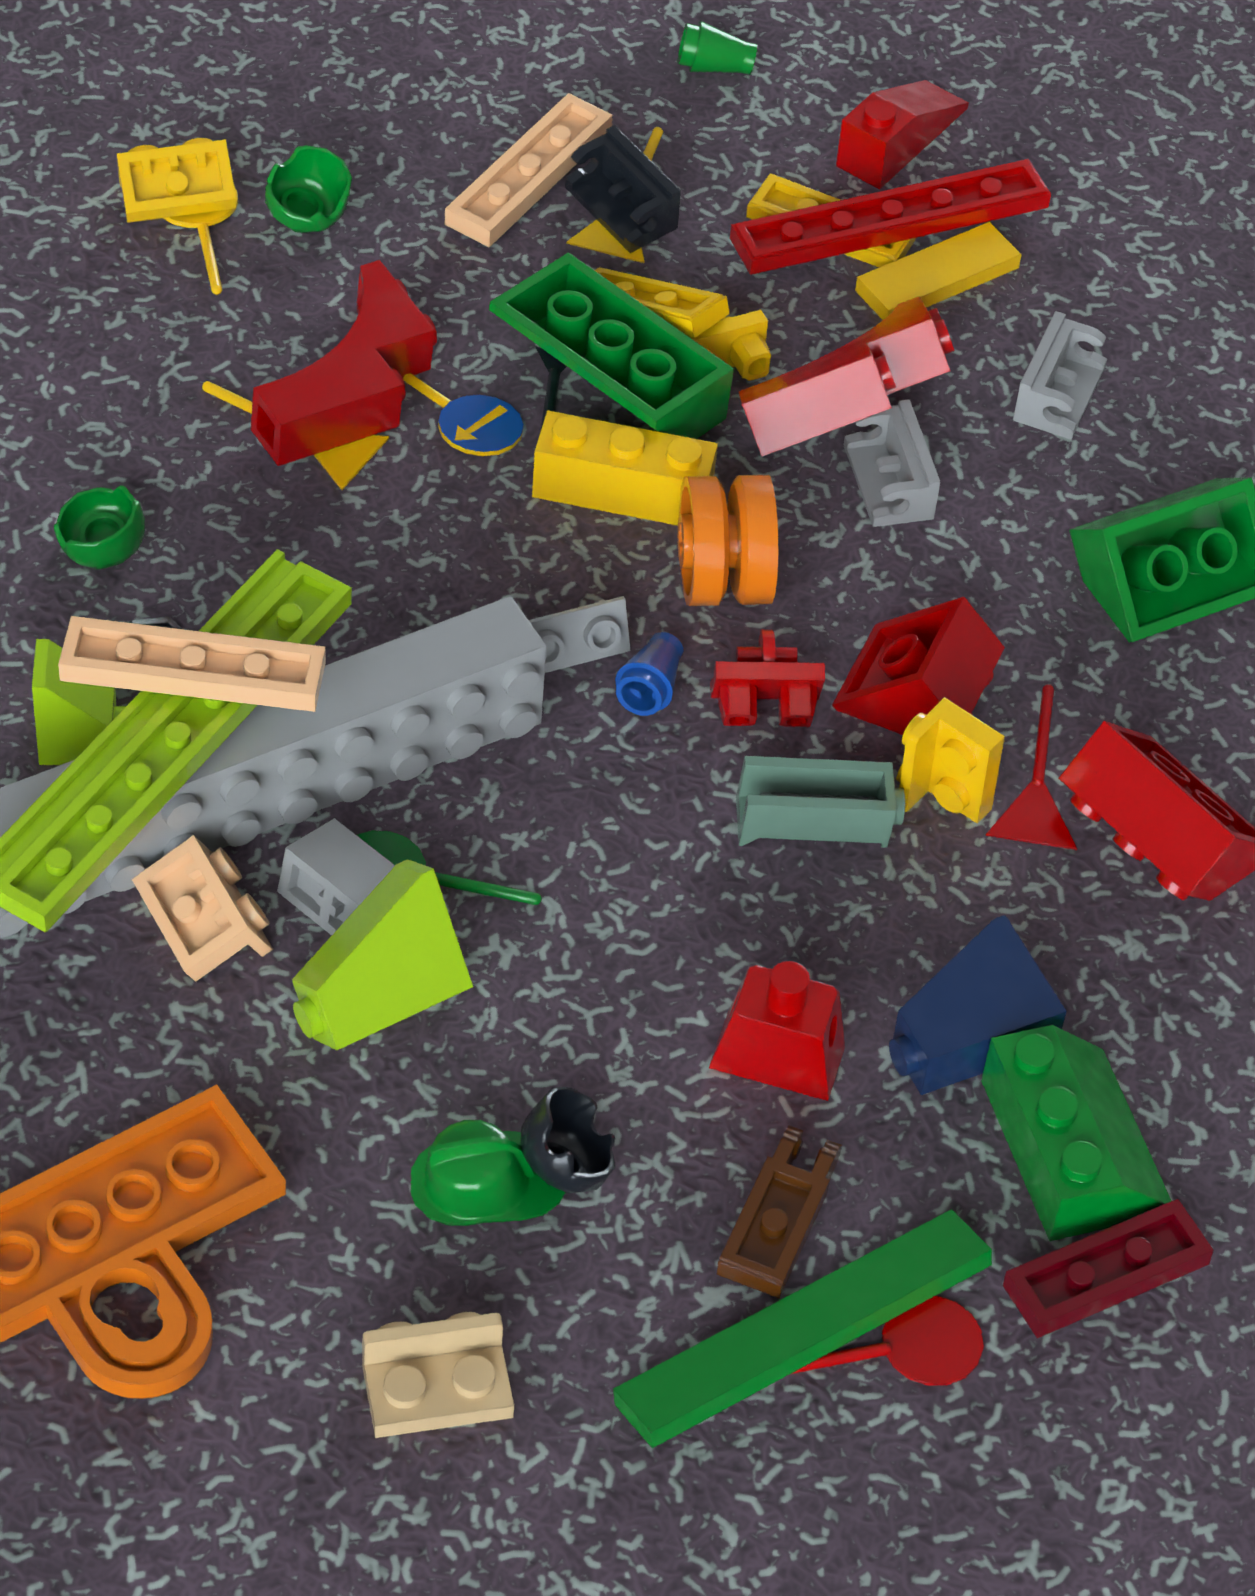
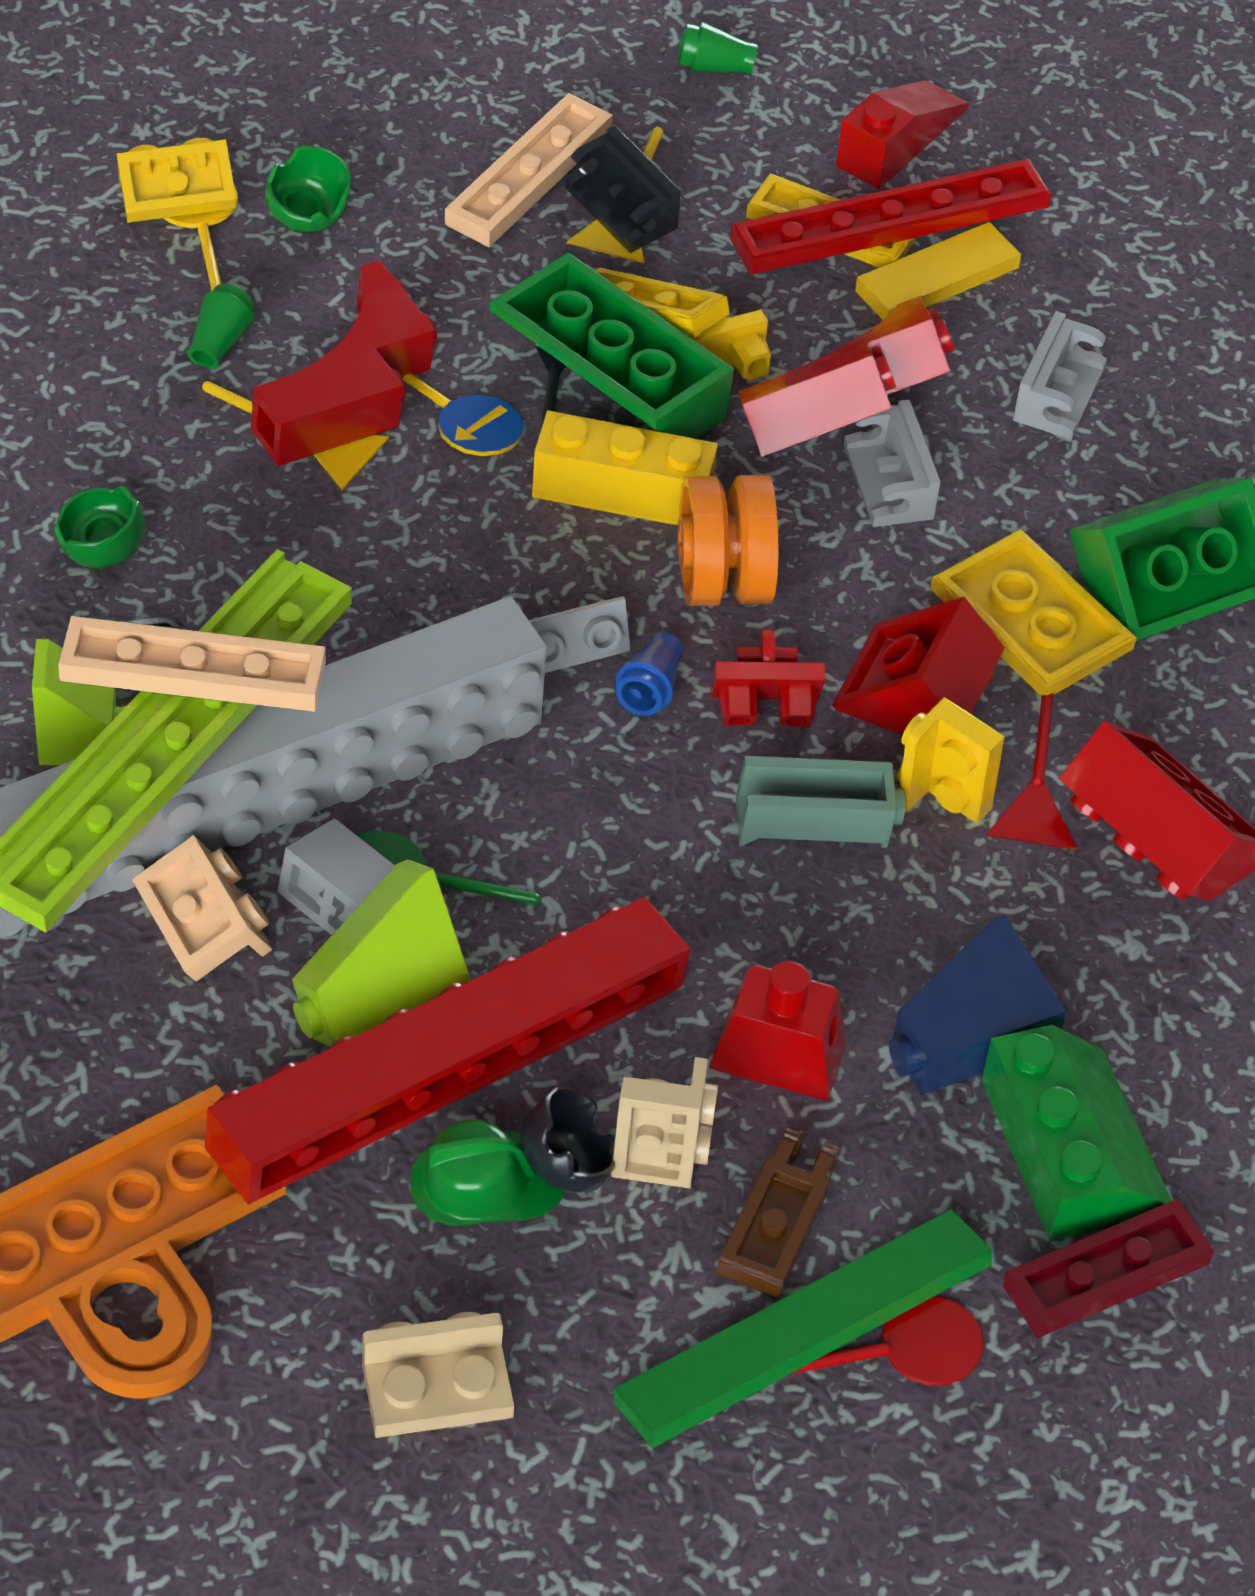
(221, 322): none -> green cone
(443, 1049): none -> red brick
(662, 1130): none -> tan bracket
(1037, 611): none -> yellow tile

